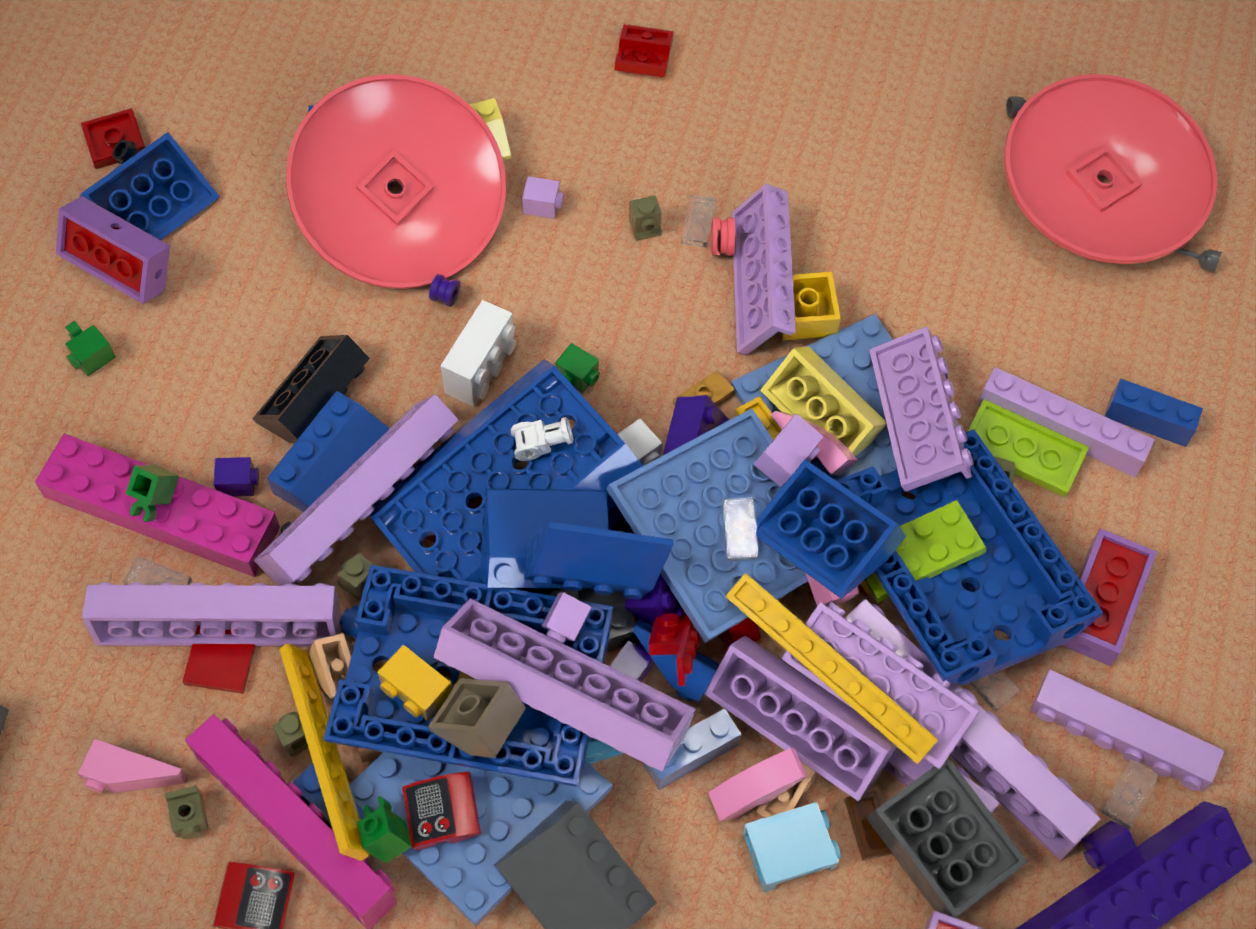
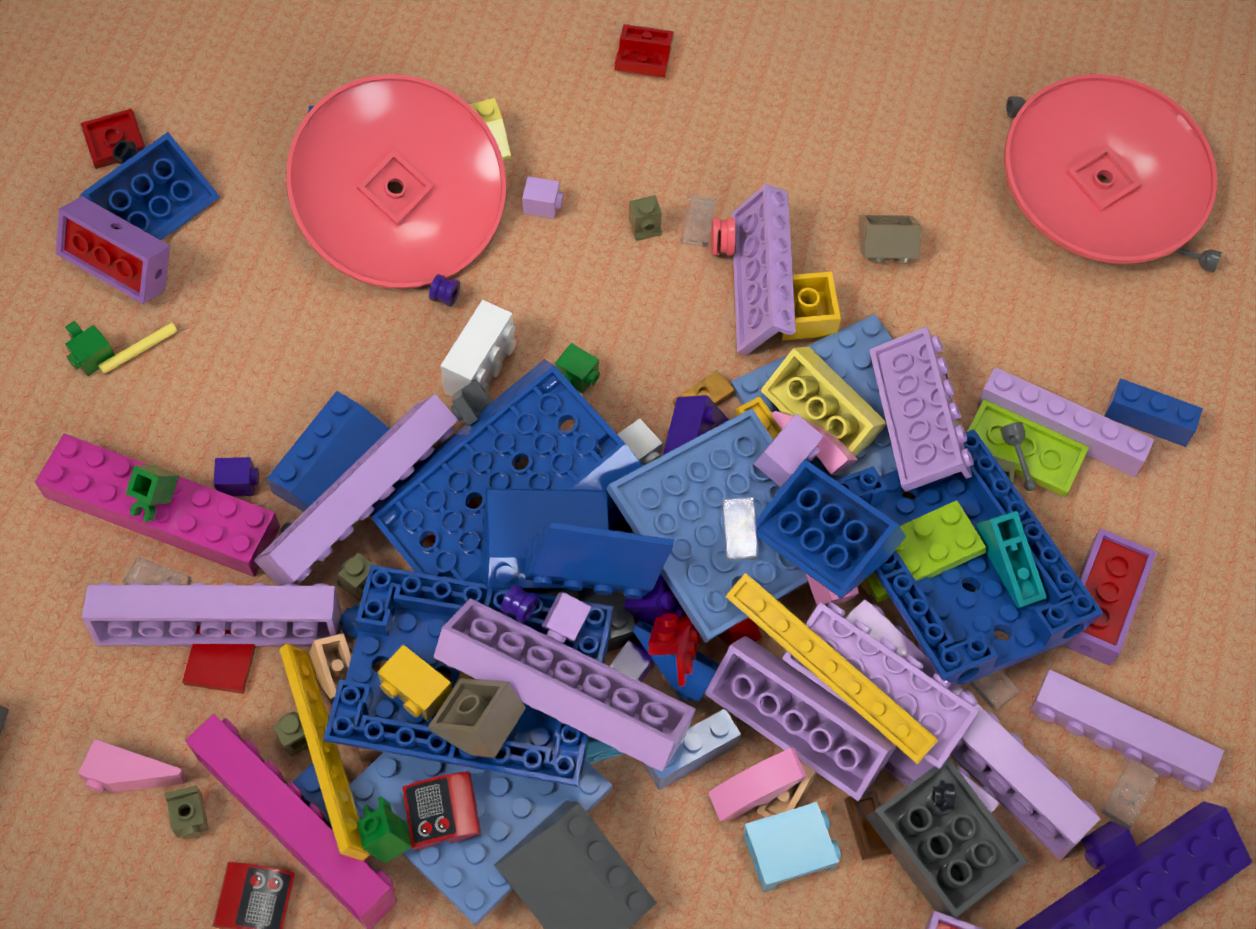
(137, 348): none -> light yellow bar
(310, 385): black slope -> none
(469, 402): none -> dark grey bracket
(519, 603): none -> dark purple wheel
(539, 437): white connector -> none
(889, 237): none -> dark tan slope
(944, 796): none -> black plate
(1012, 557): none -> teal slope
(1014, 435): none -> dark grey hinge

